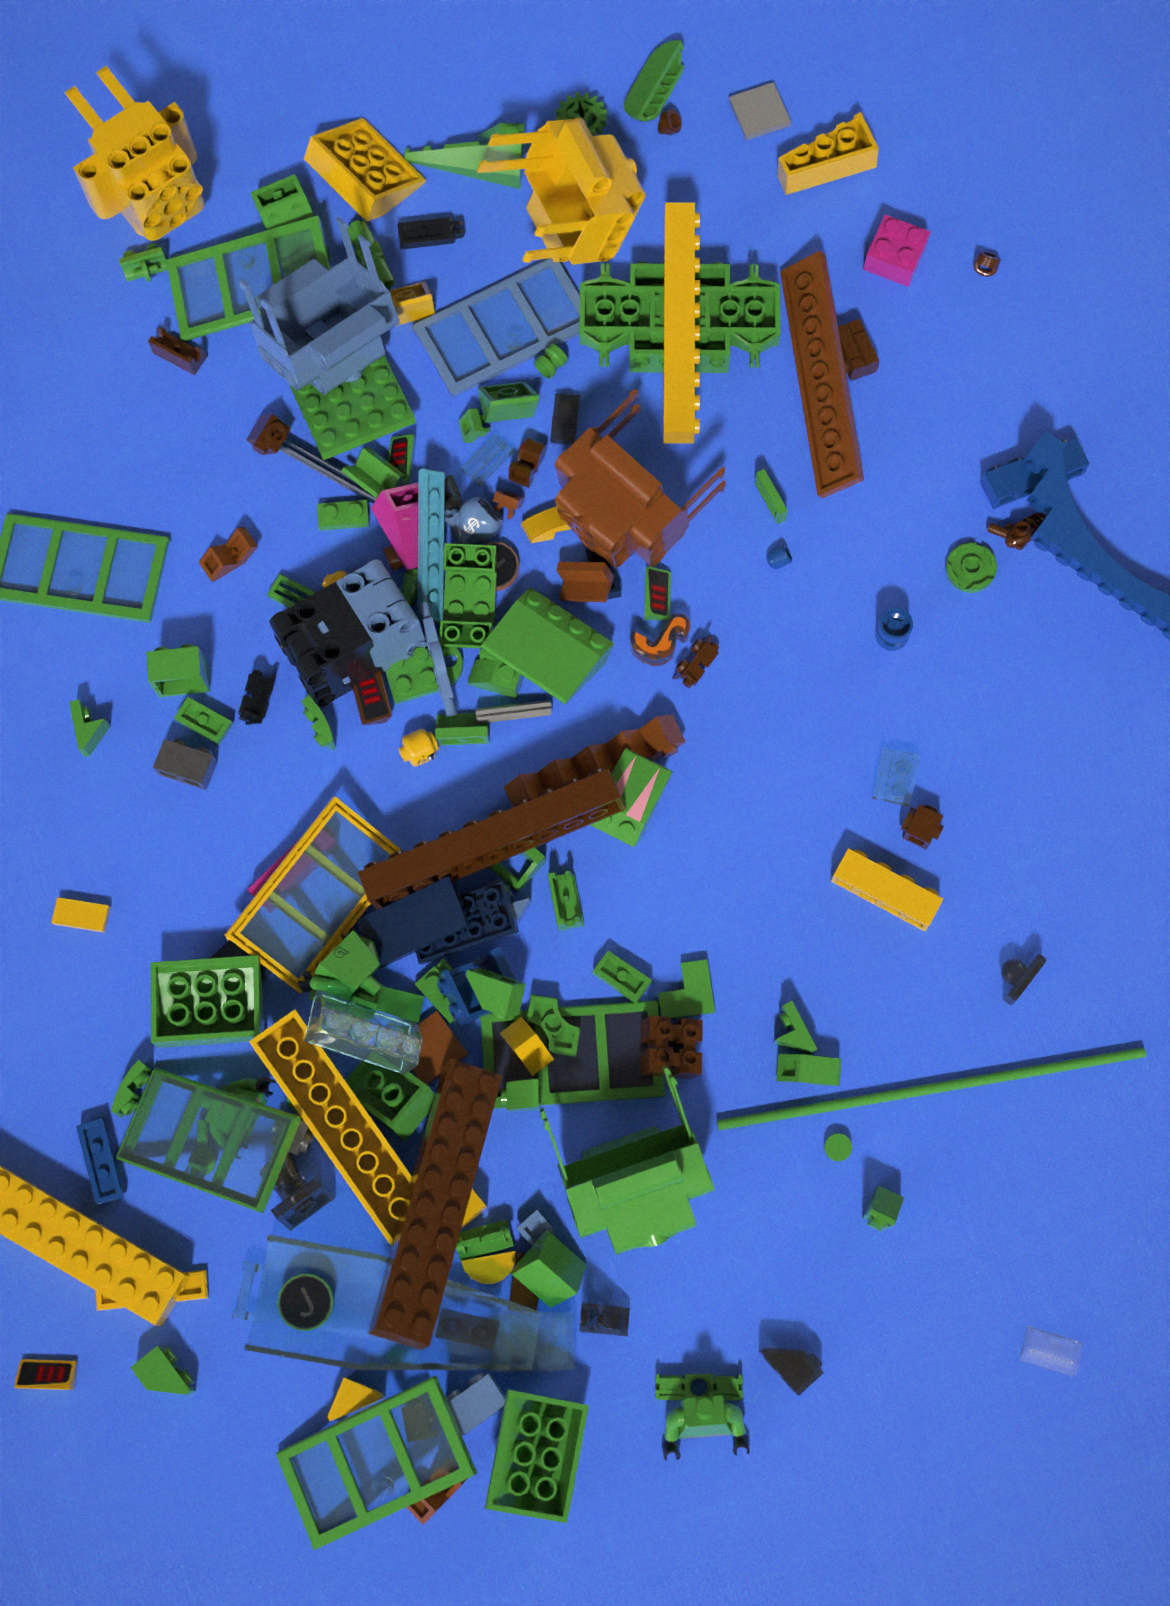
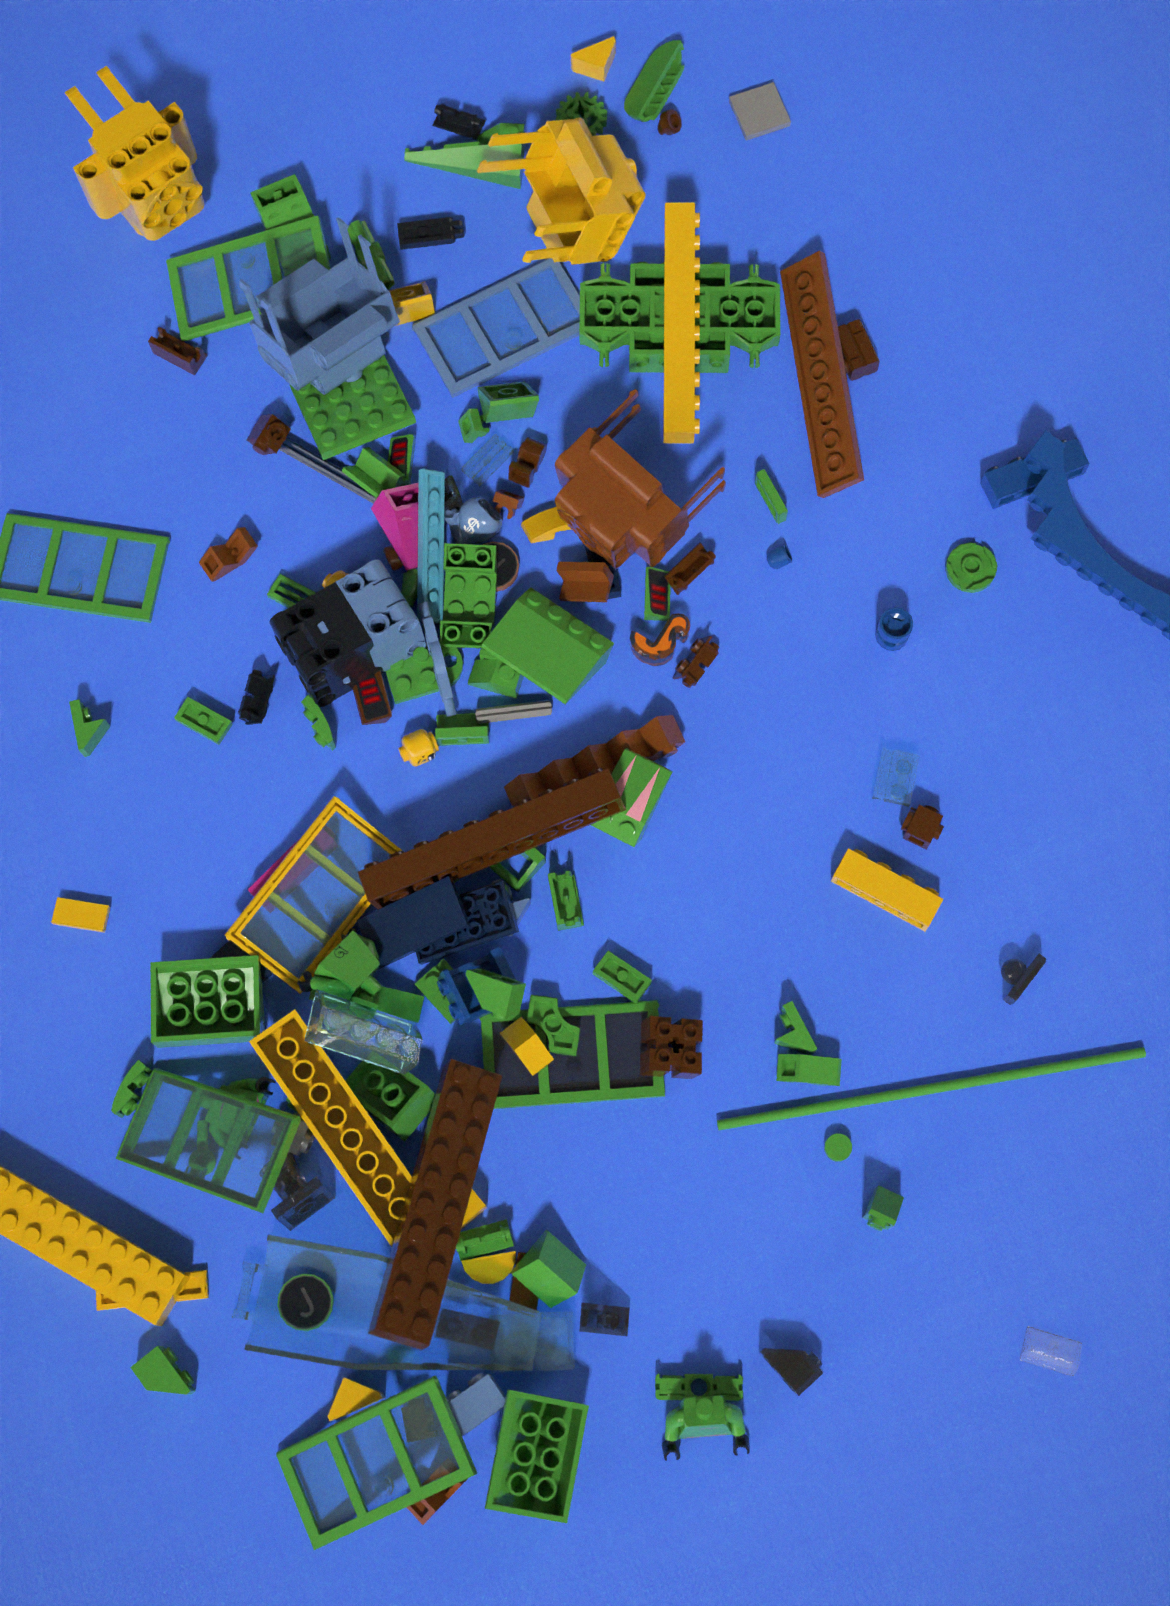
(46, 1374): slope -> none
(100, 1161): blue plate -> none
(144, 263): bright green hips -> none
(178, 671): bright green piece -> none
(185, 763): flat silver brick -> none
(343, 515): bright green plate -> none
(362, 168): yellow slope -> none
(437, 1048): dark orange tile -> none
(458, 122): none -> black hinge
(522, 1095): bright green slope -> none
(534, 1226): medium blue plate -> none
(550, 361): bright green wheel -> none
(565, 419): clear smoke tile -> none
(595, 59): none -> yellow slope
(637, 1183): bright green piece -> none
(689, 568): none -> reddish brown hinge
(696, 996): bright green tile -> none
(829, 157): yellow wedge -> none
(896, 250): dark pink brick -> none
(989, 260): tile -> none
(1018, 535): reddish brown piece -> none

